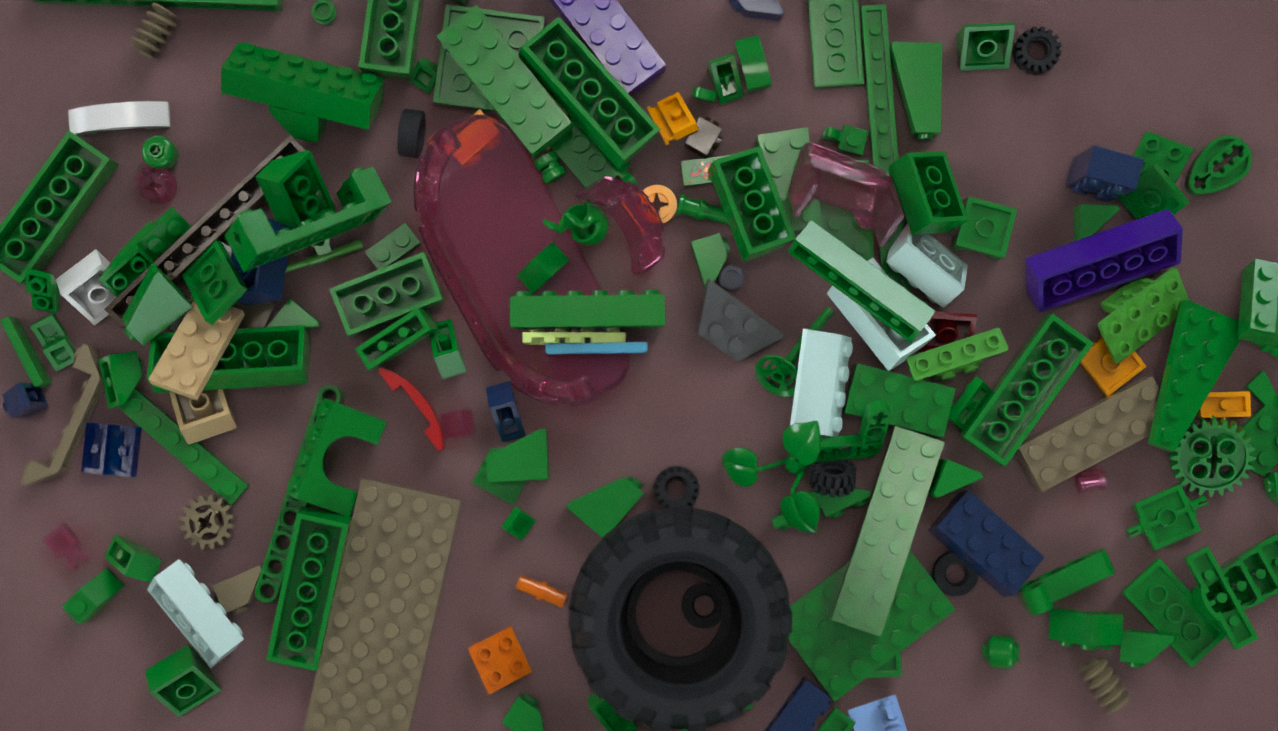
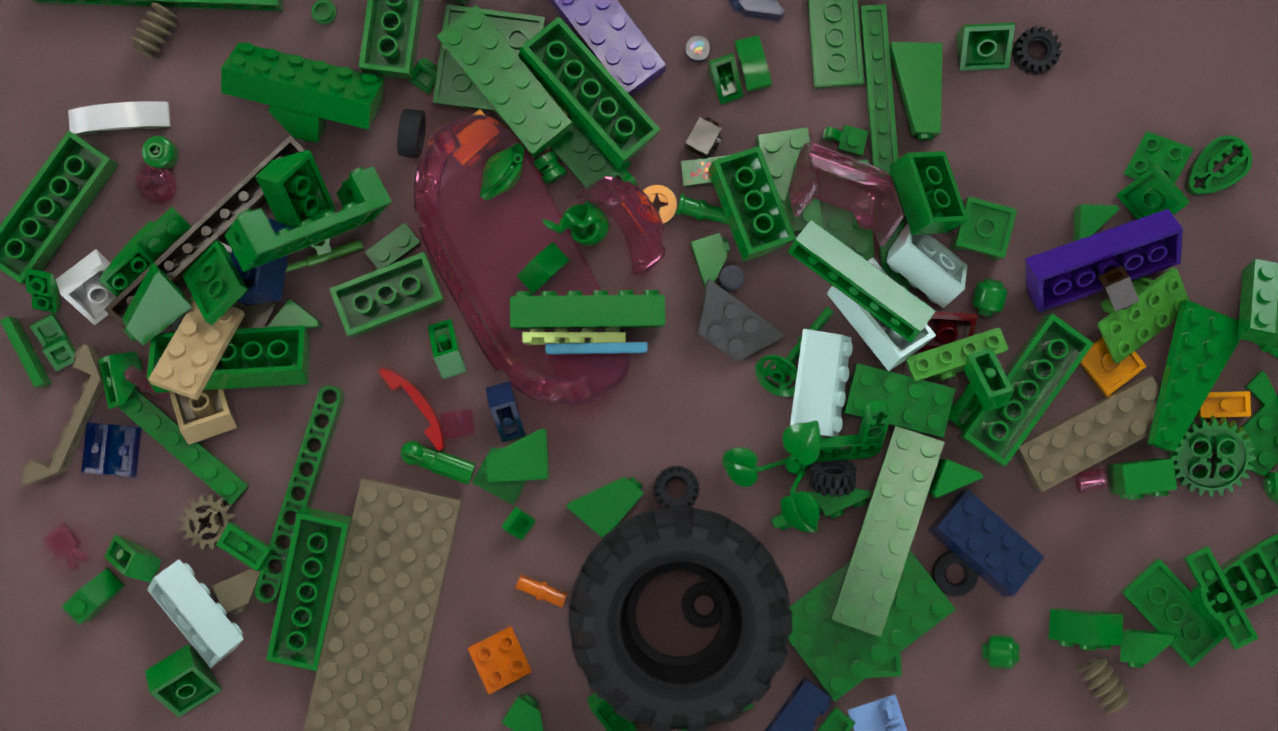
(24, 400): dark blue slope -> none
(139, 379): none -> clear pink axle
(244, 546): none -> green plate
(309, 480): green arch -> none
(397, 338): green brick -> none
(438, 462): none -> green piece
(502, 171): none -> green hat
(672, 118): light orange plate -> none
(697, 49): none -> tile
(704, 94): green tile -> none
(988, 379): none -> green brick
(989, 297): none -> green head
(1062, 581): green beam -> none
(1104, 173): dark blue brick -> none
(1118, 288): none -> brick
(1142, 477): none -> green brick
(1166, 517): green plate -> none

